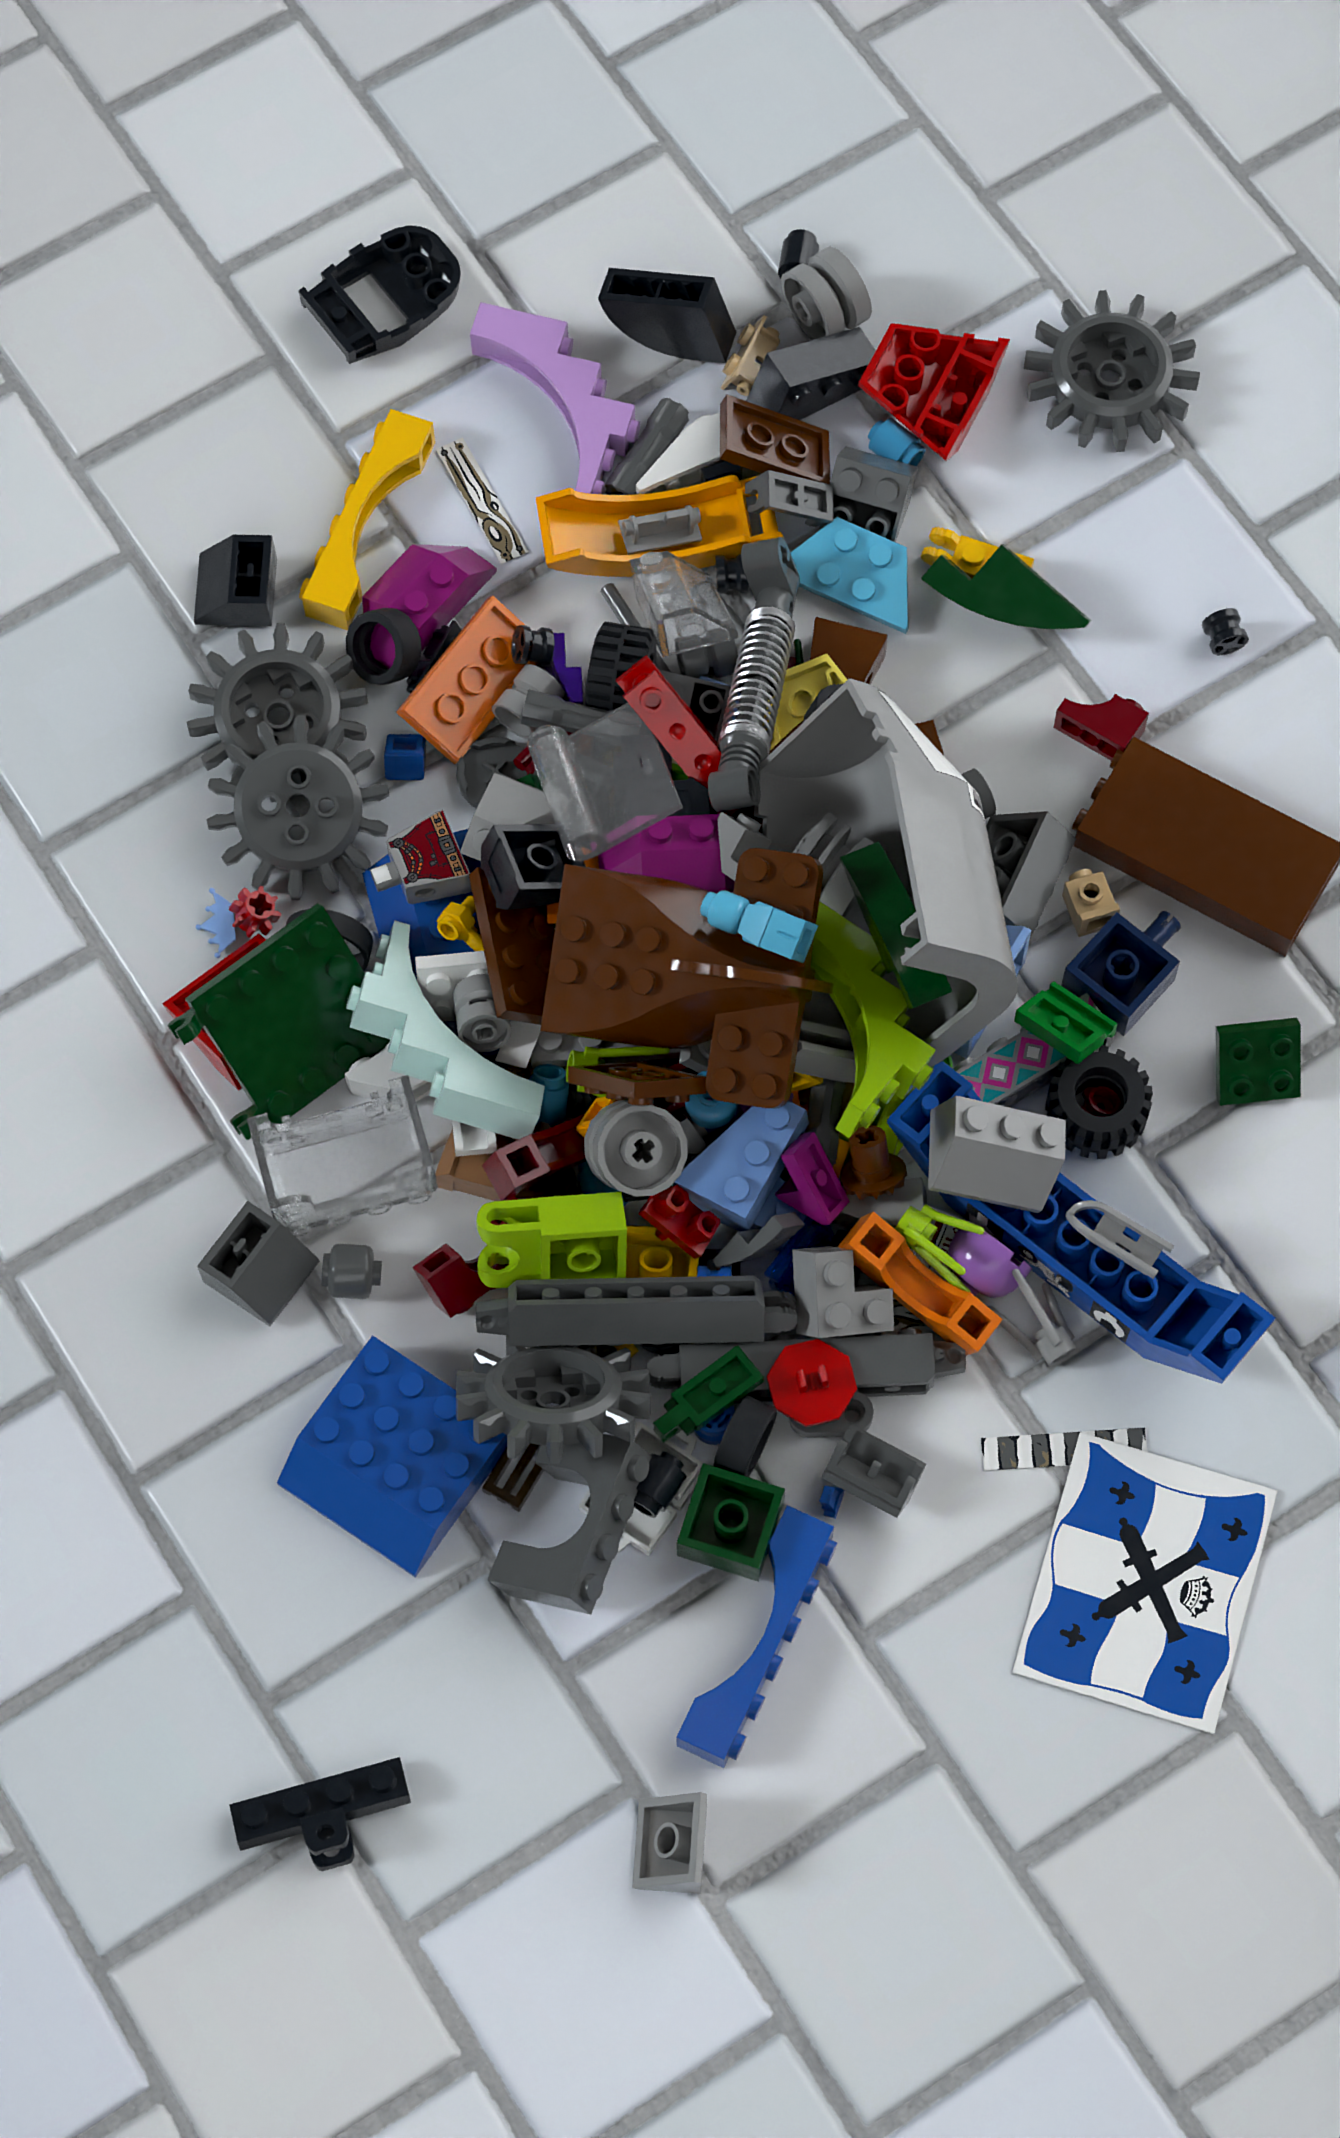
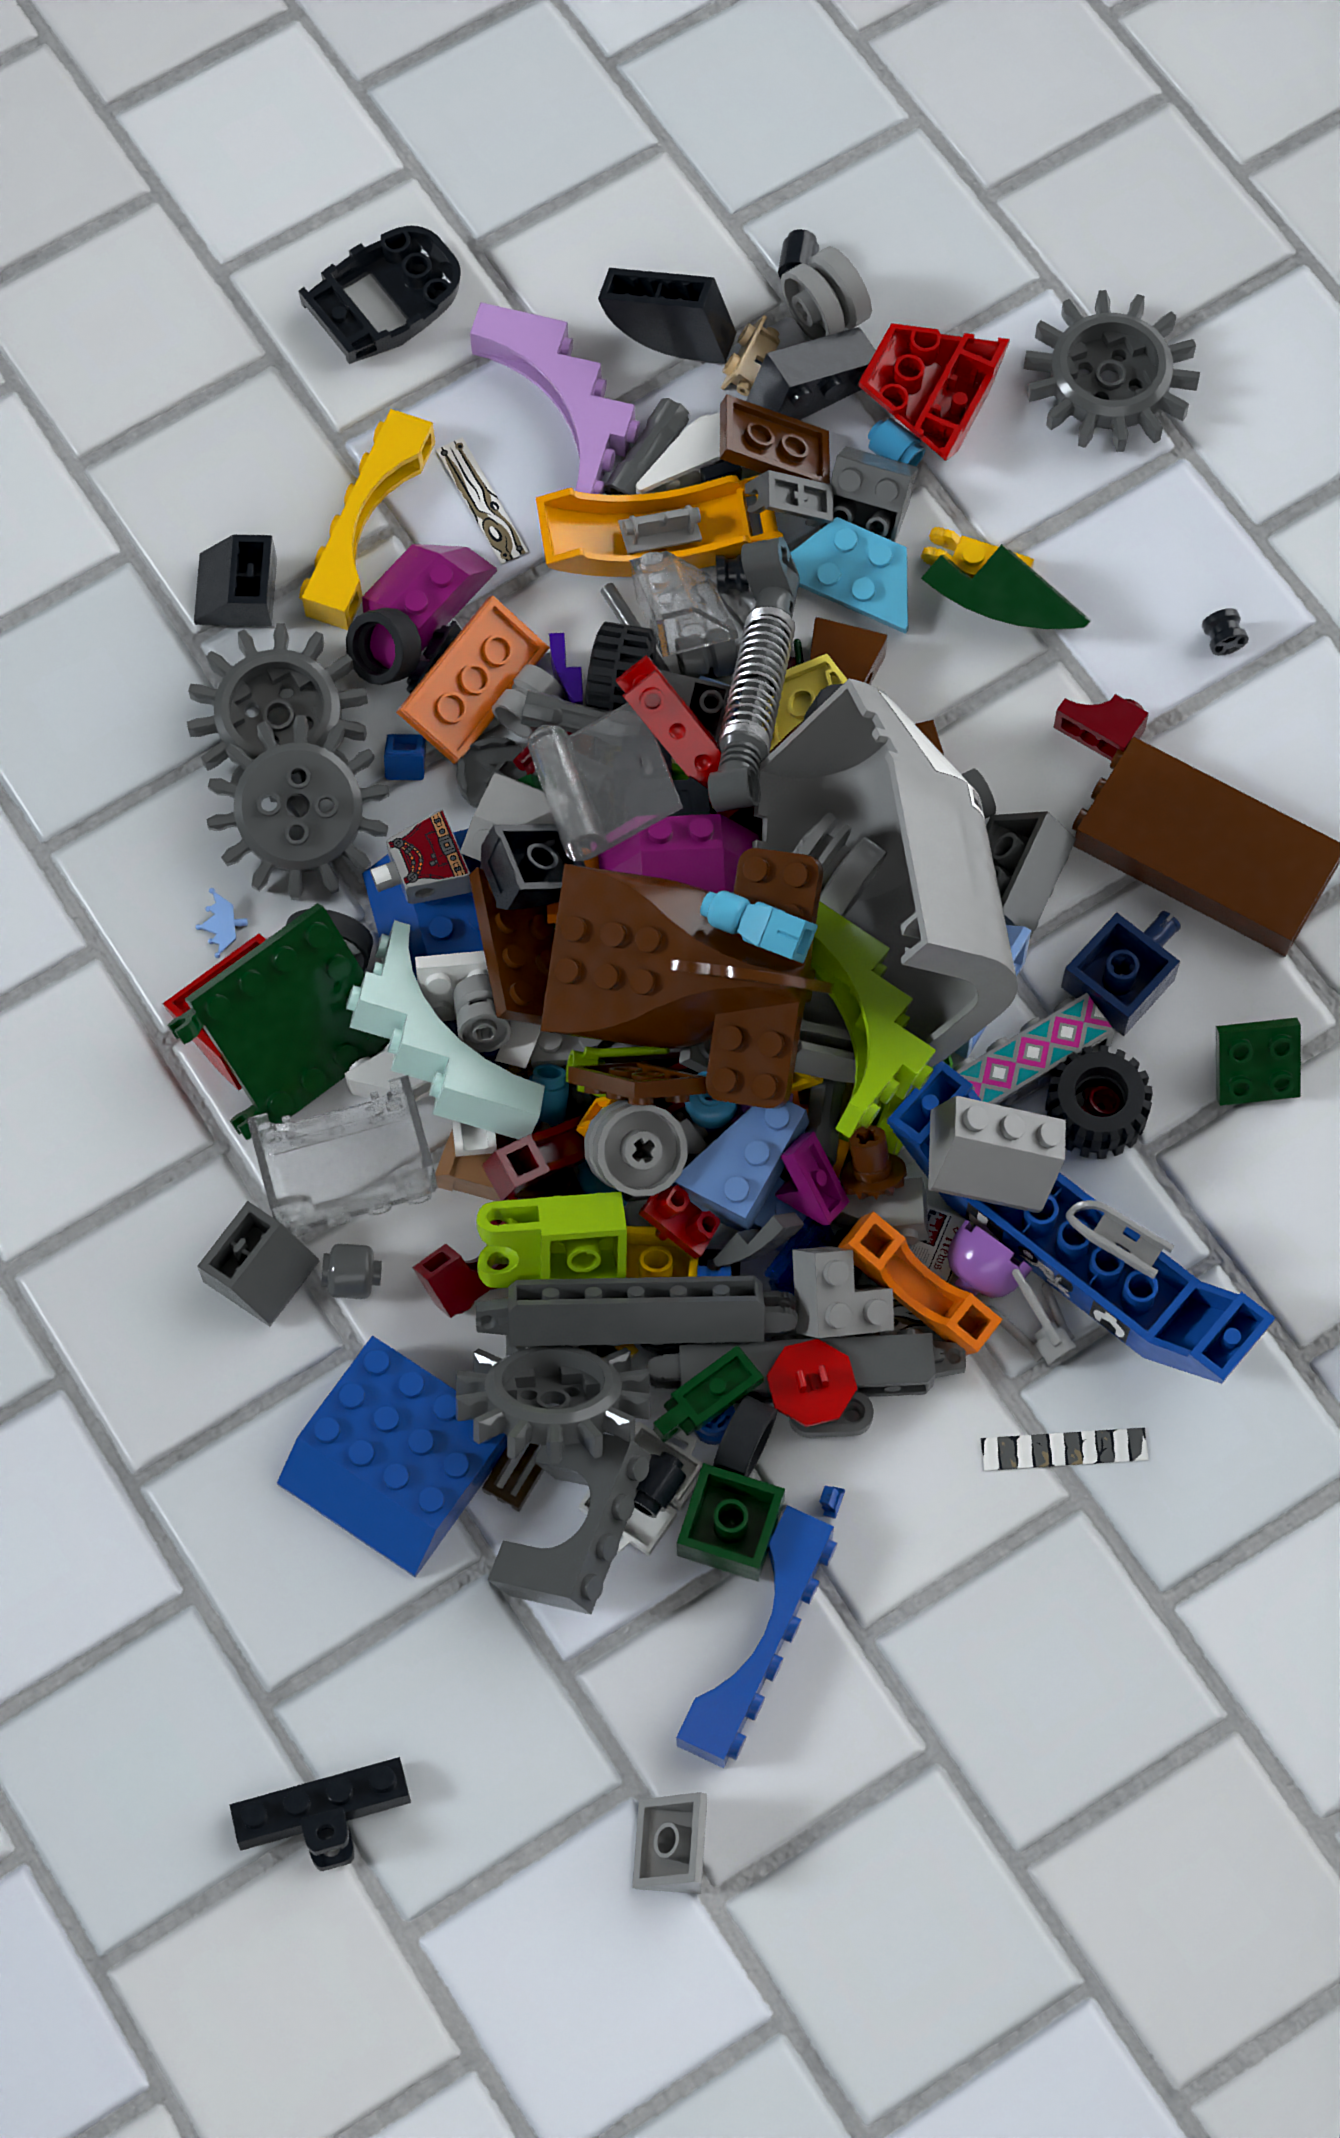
(255, 911): red gear -> none
(458, 923): yellow piece -> none
(532, 646): black wheel -> none
(736, 837): light grey slope -> none
(874, 1470): dark grey hinge -> none
(885, 908): dark green slope -> none
(919, 1230): lime plant -> none
(1065, 1022): green plate -> none
(1089, 913): tan brick -> none
(1145, 1582): sticker -> none

